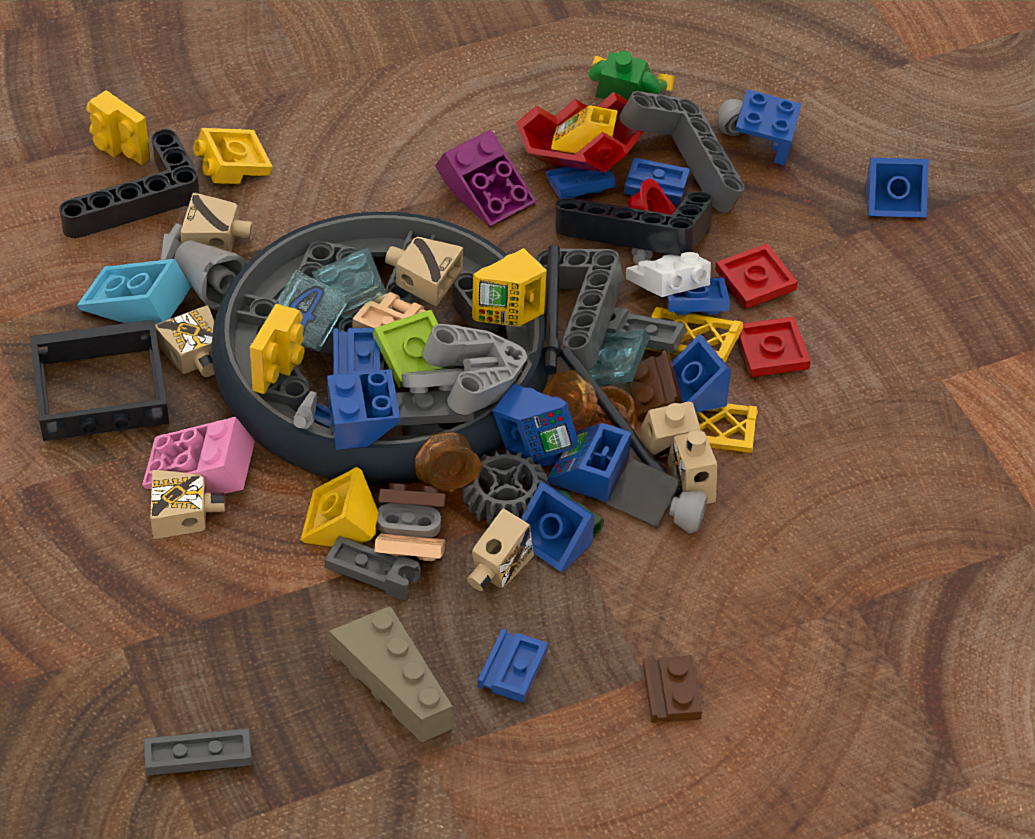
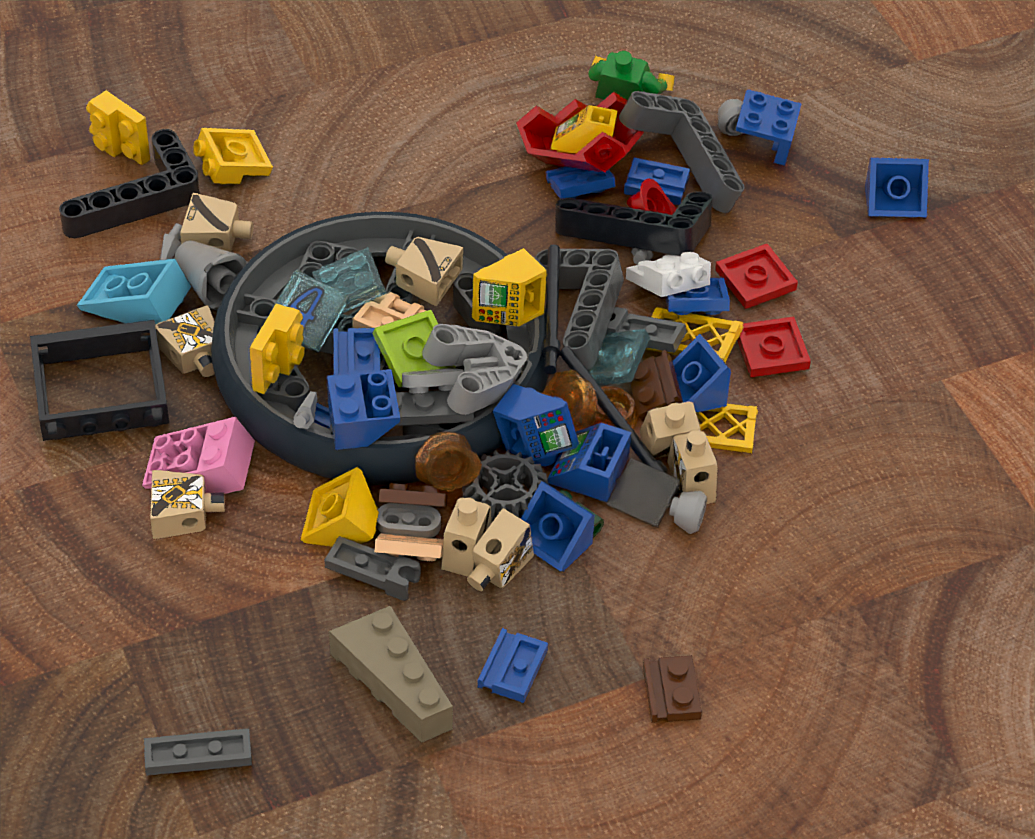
(466, 526): none -> tan torso
(485, 179): magenta slope -> none

